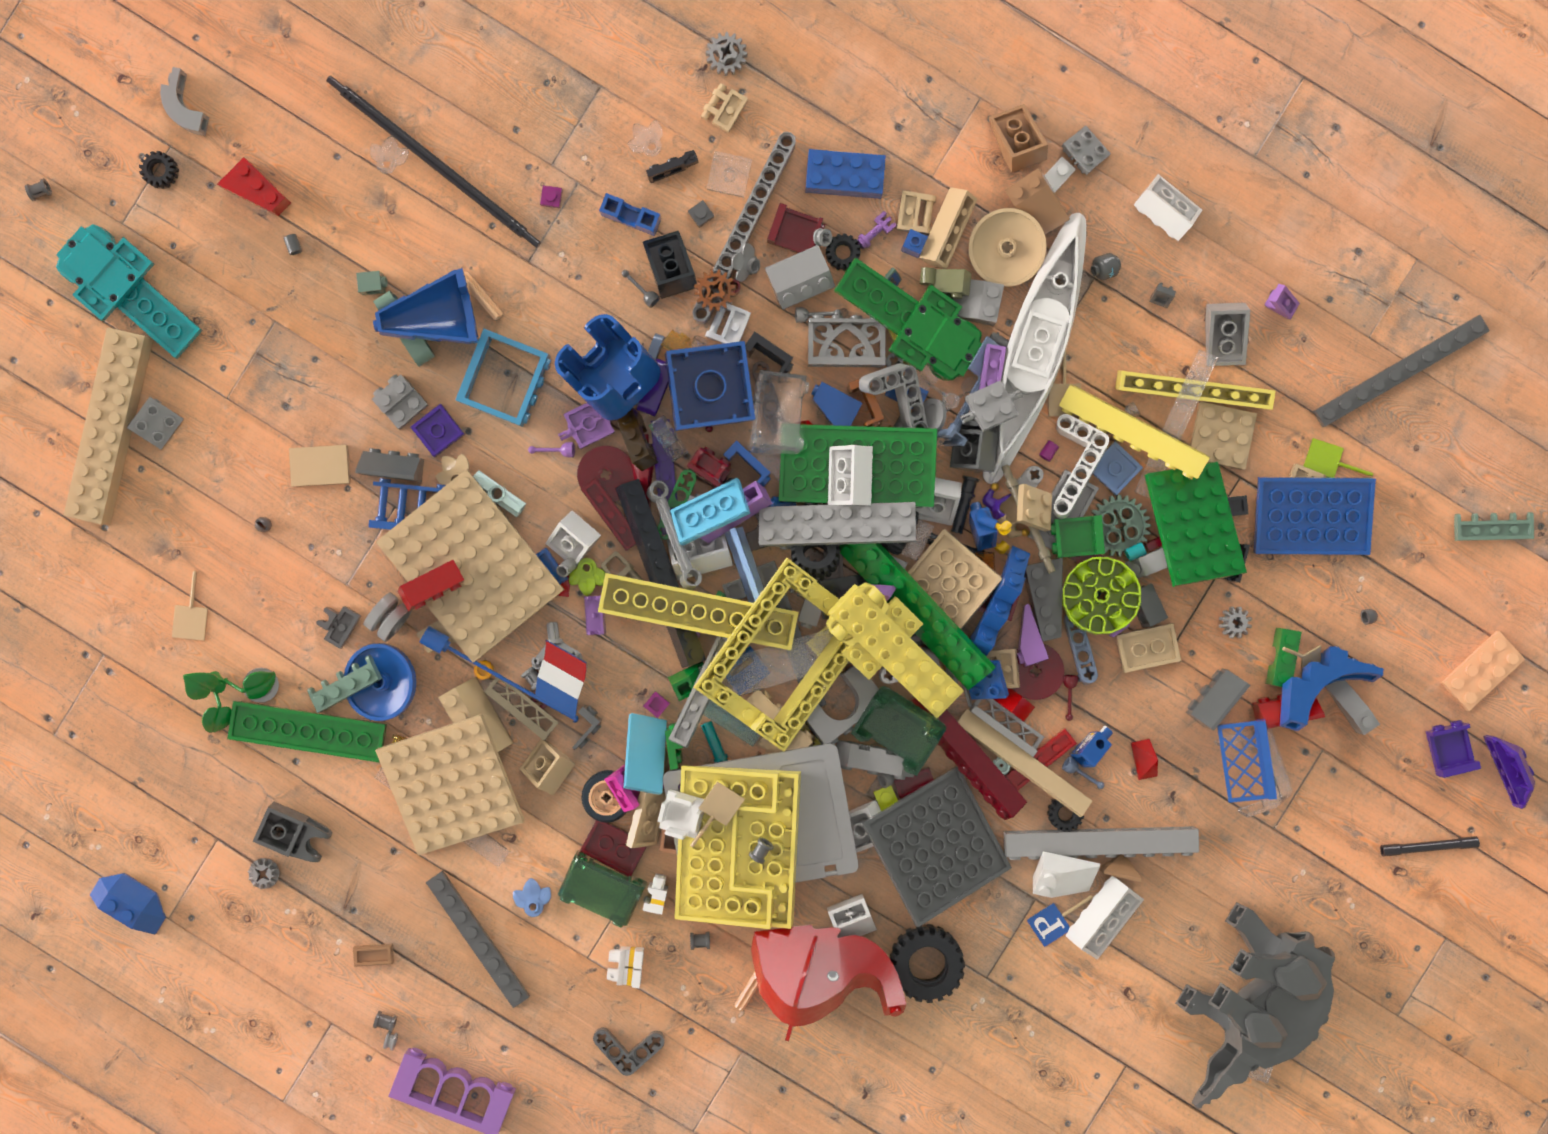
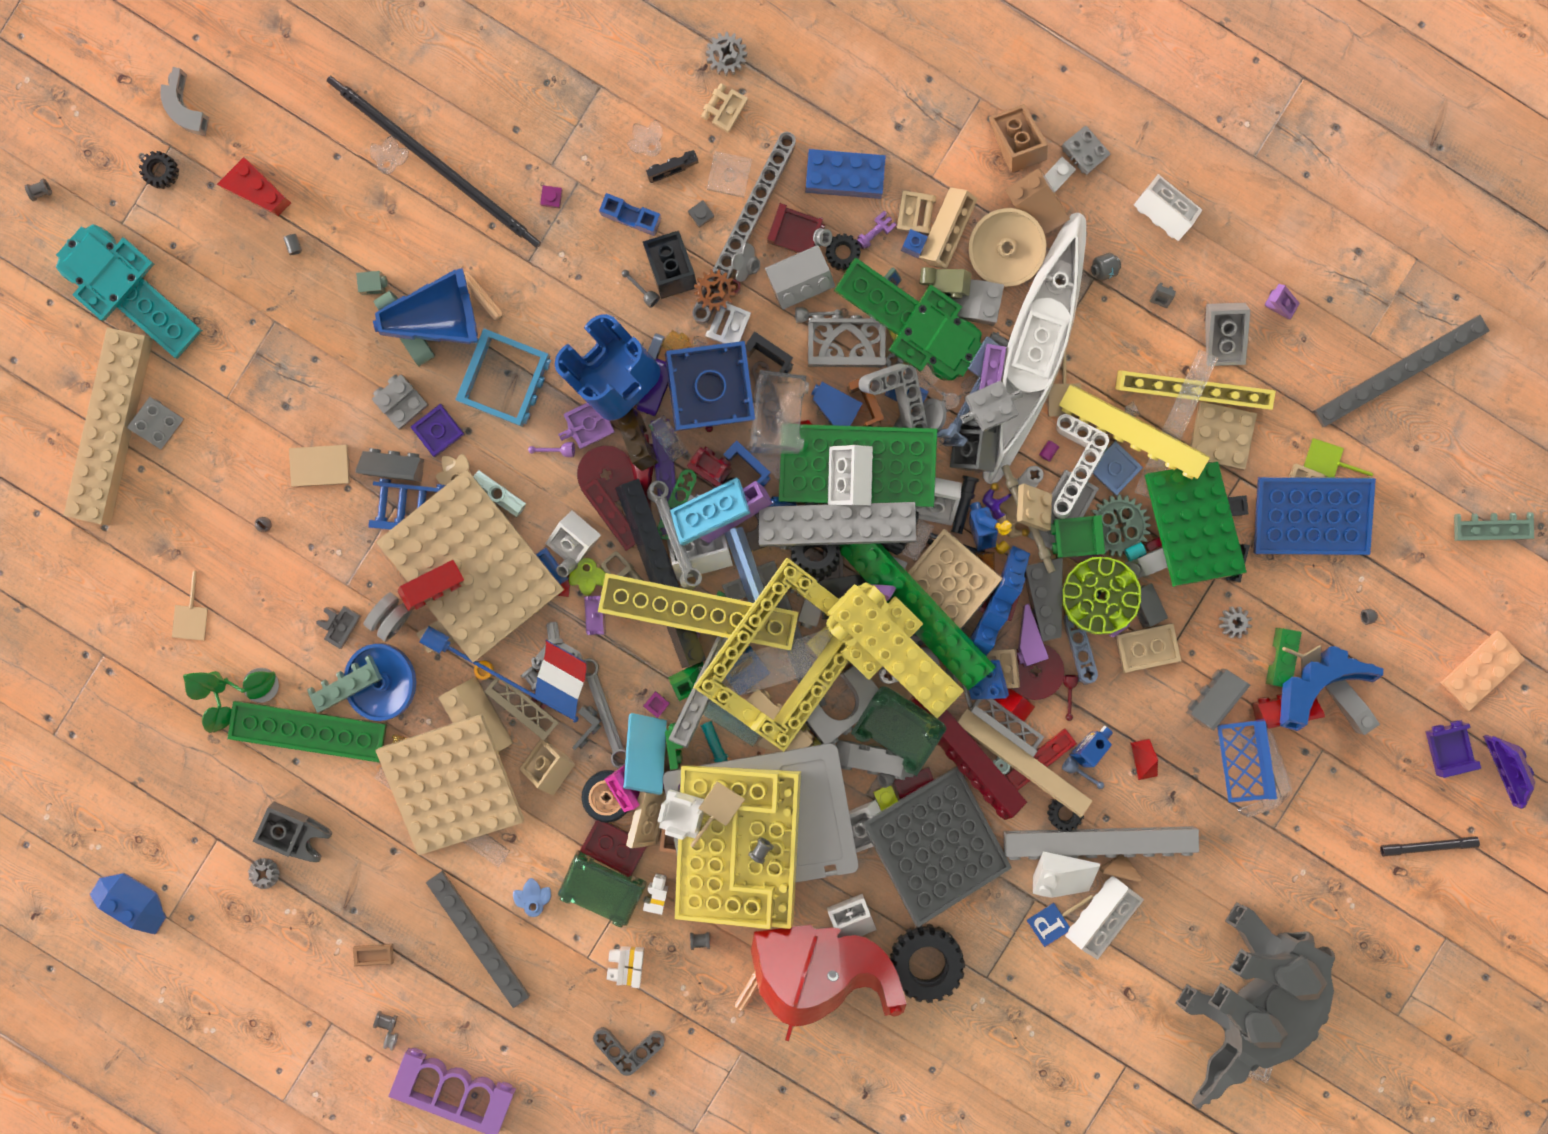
(604, 712): none -> light grey piece

